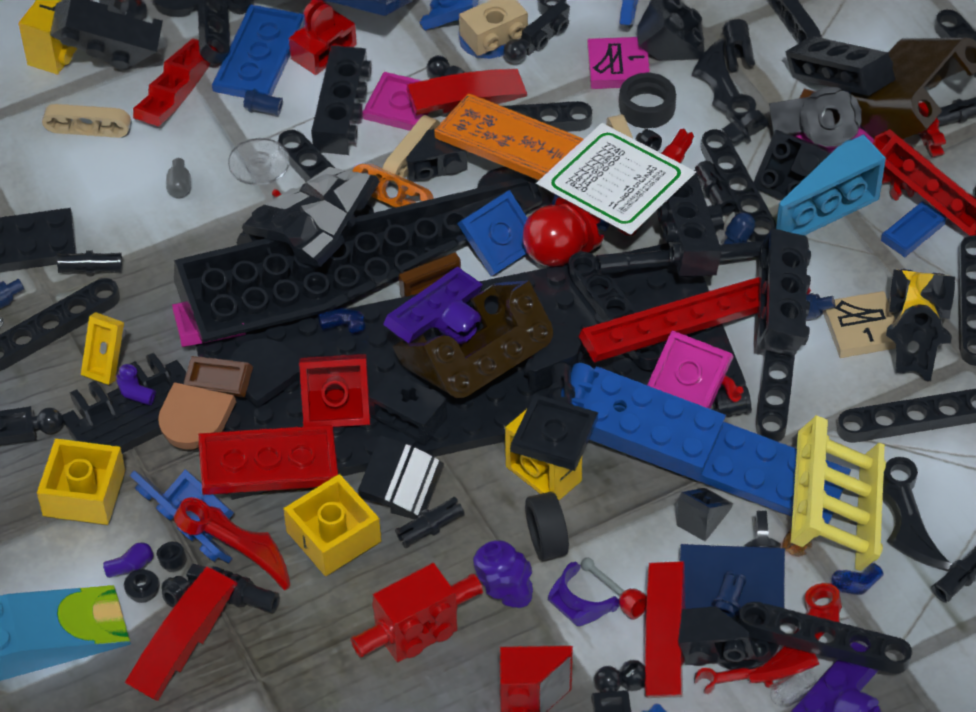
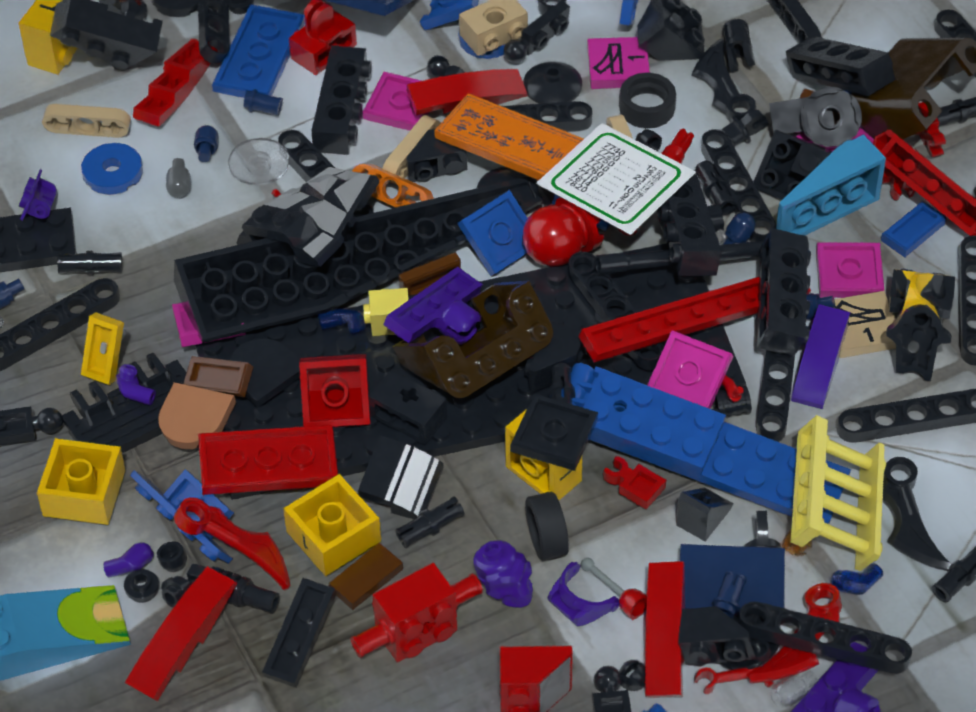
(37, 197): none -> dark purple hinge
(106, 156): none -> blue tile
(206, 142): none -> dark blue cylinder
(299, 632): none -> black hinge
(366, 576): none -> reddish brown tile
(381, 304): none -> light yellow brick
(552, 82): none -> black dish
(636, 484): none -> red plate
(820, 356): none -> dark purple slope
(849, 269): none -> dark pink tile

